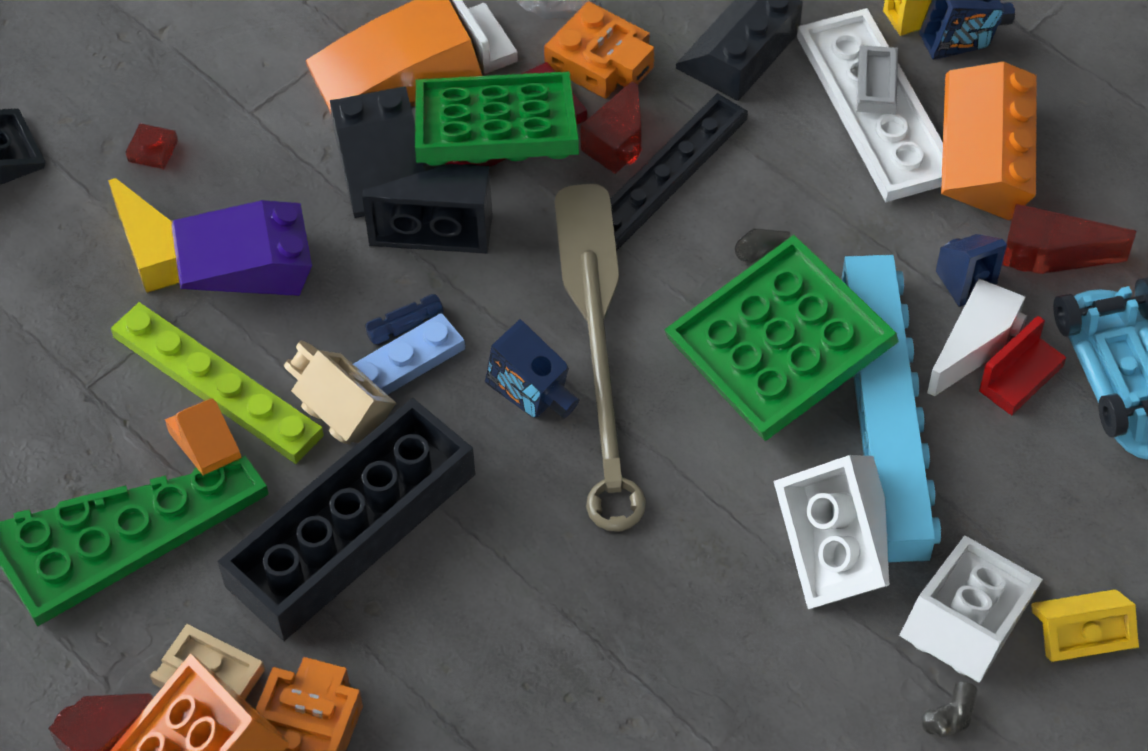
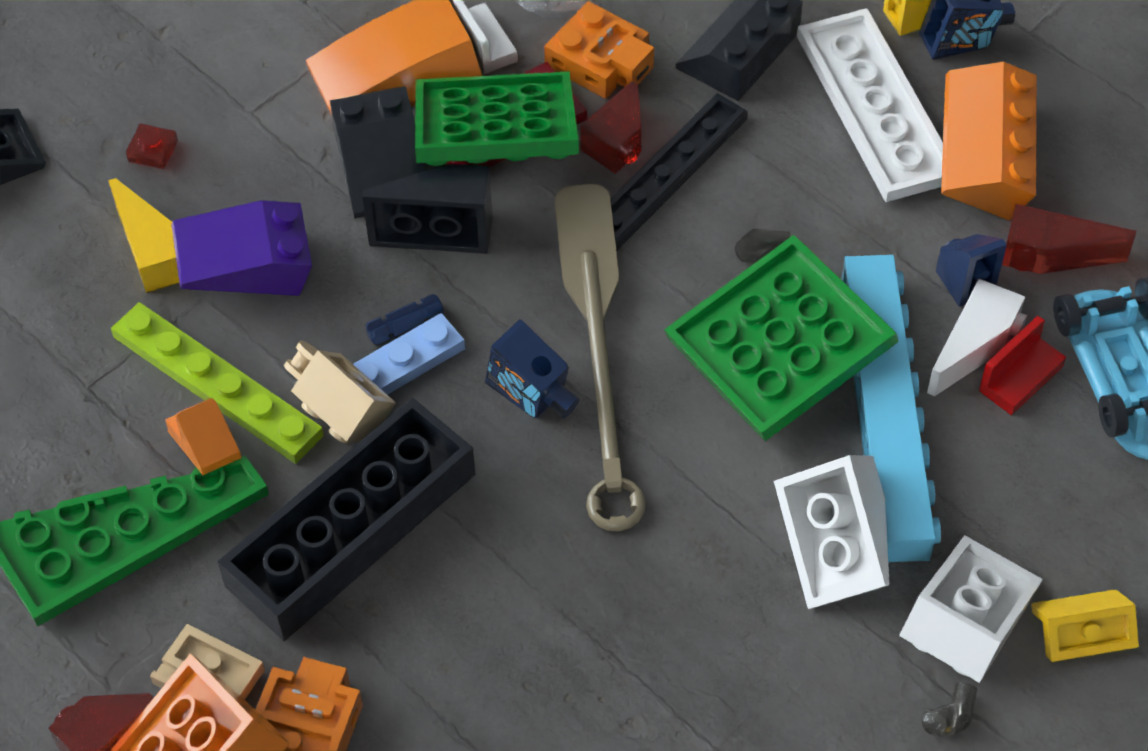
(877, 79): light grey tile -> none

